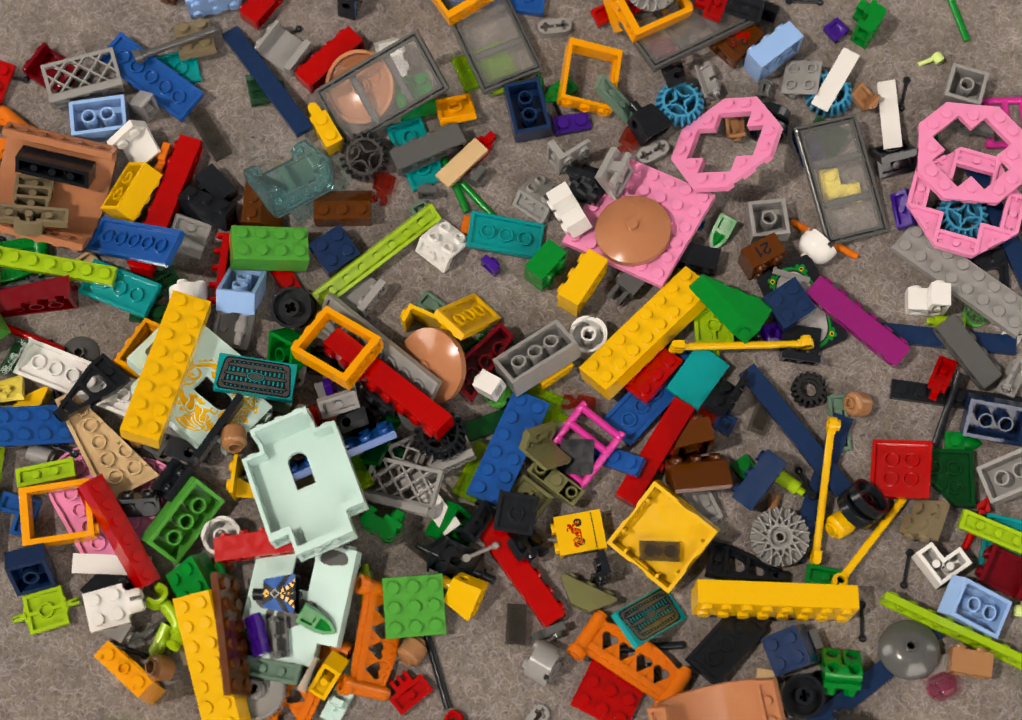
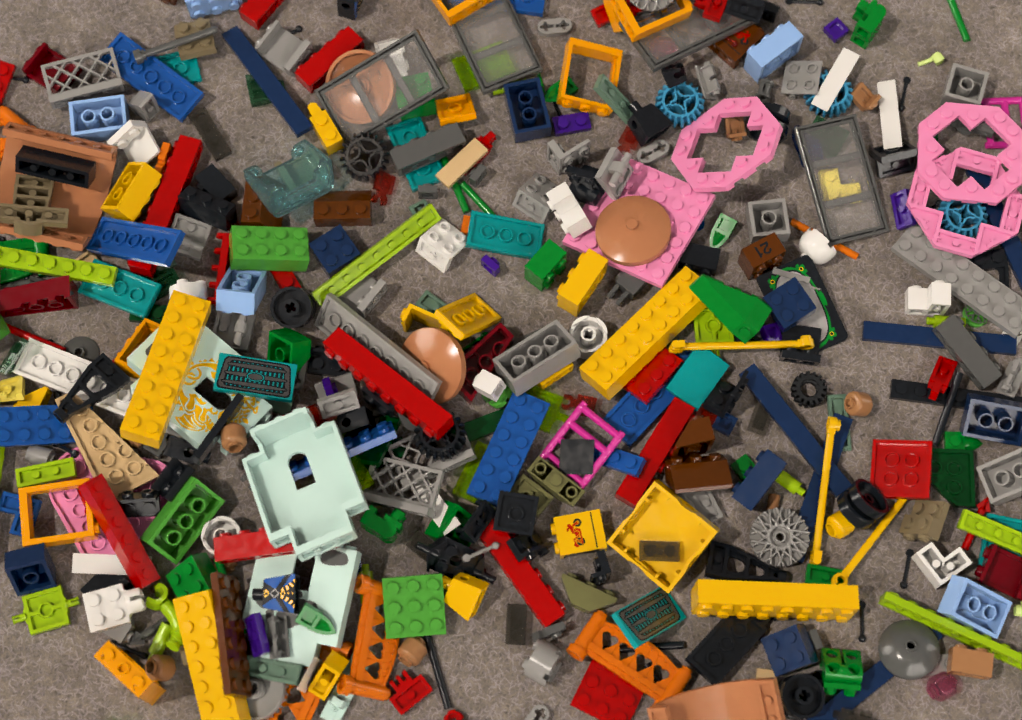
(237, 487): yellow plate -> none
(357, 366): light orange window -> none
(539, 447): olive bracket -> none
(811, 495): black hinge -> none
(857, 322): magenta brick -> none

